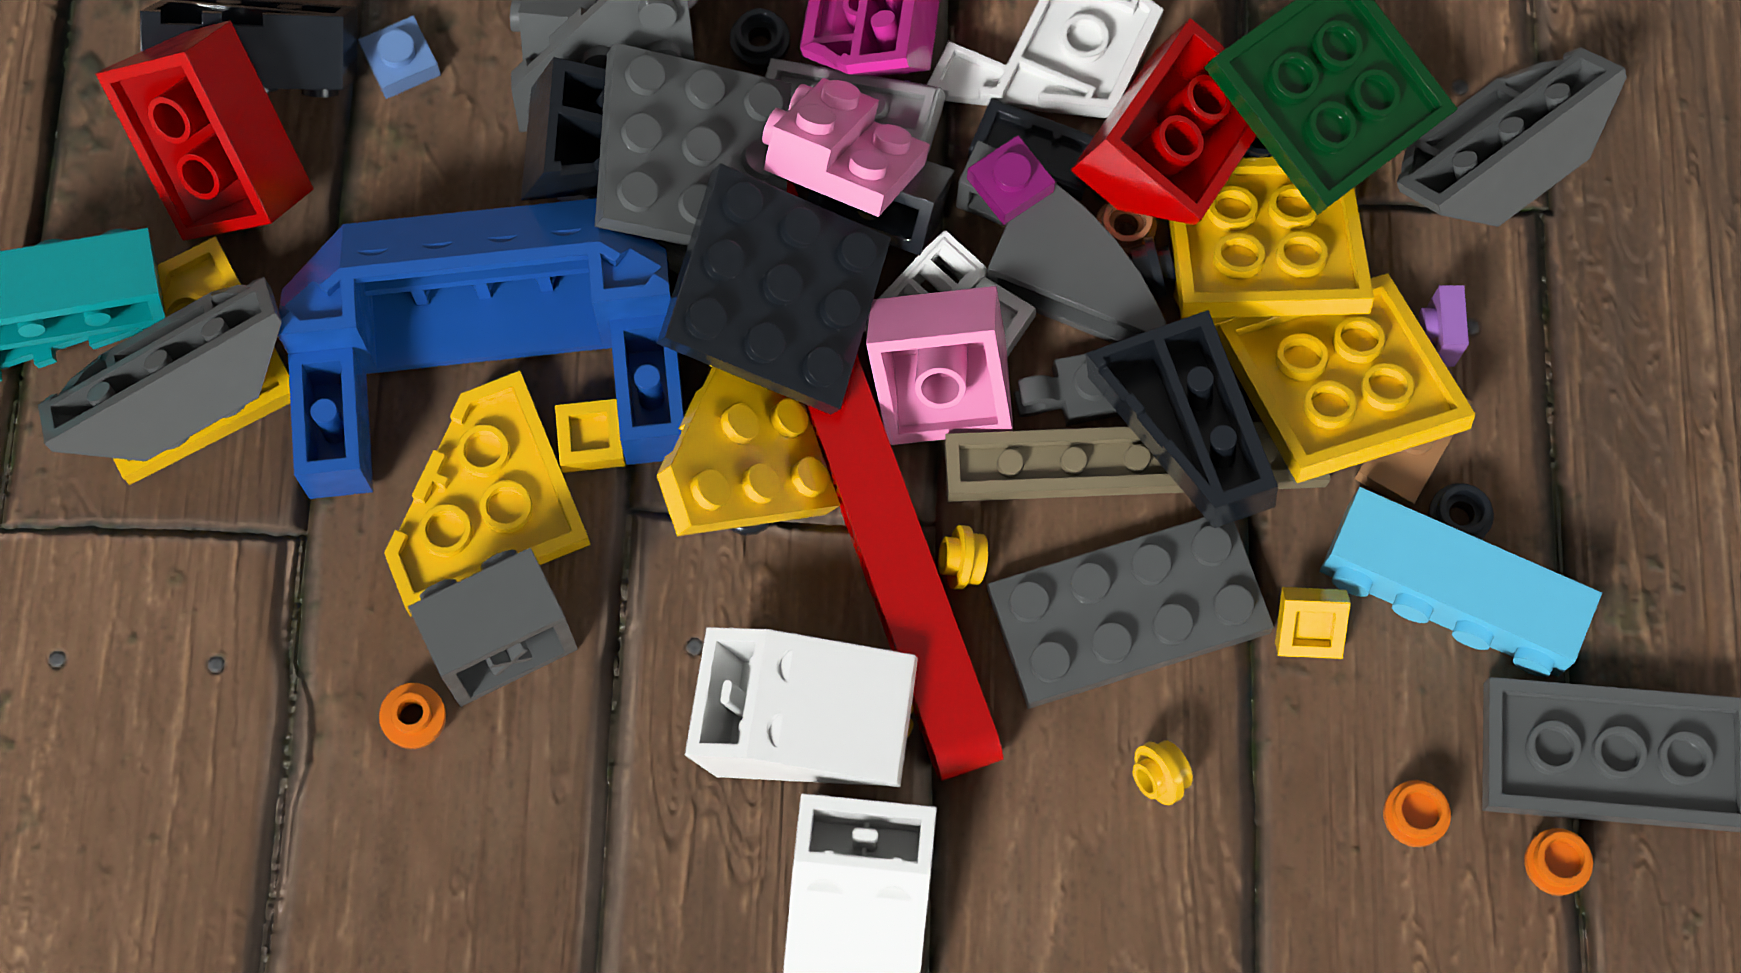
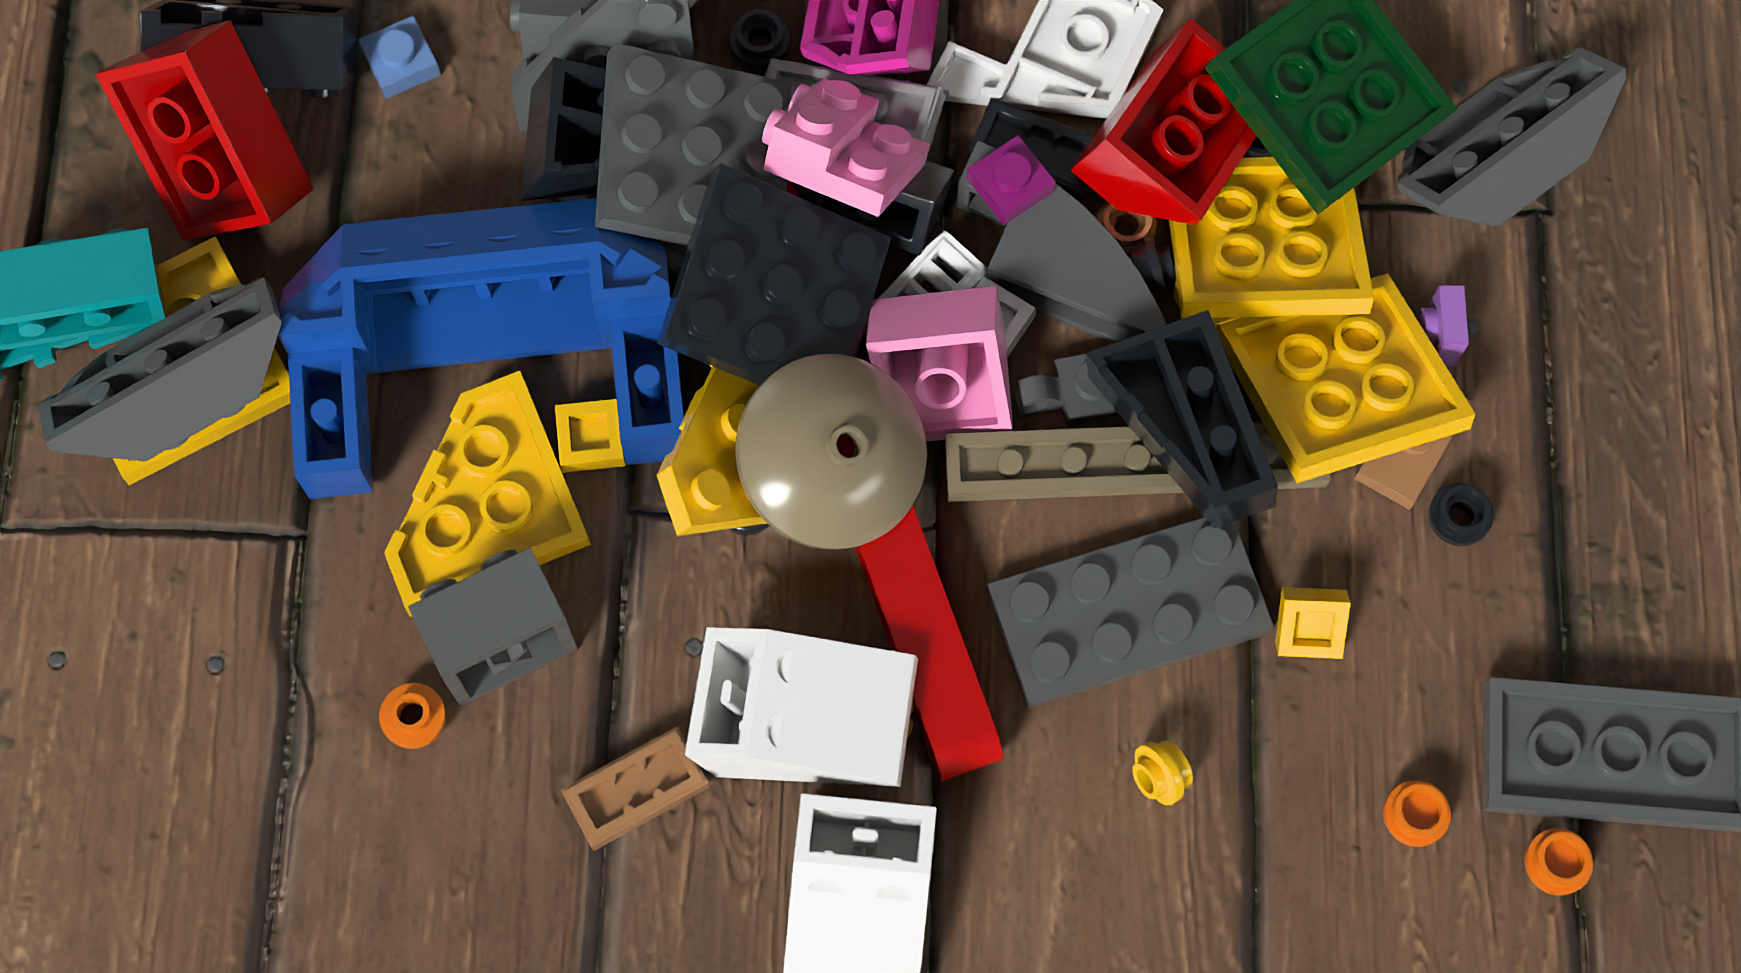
(634, 789): none -> medium nougat plate
(792, 458): none -> dark tan dish
(963, 557): yellow plate -> none
(1460, 584): medium azure brick -> none

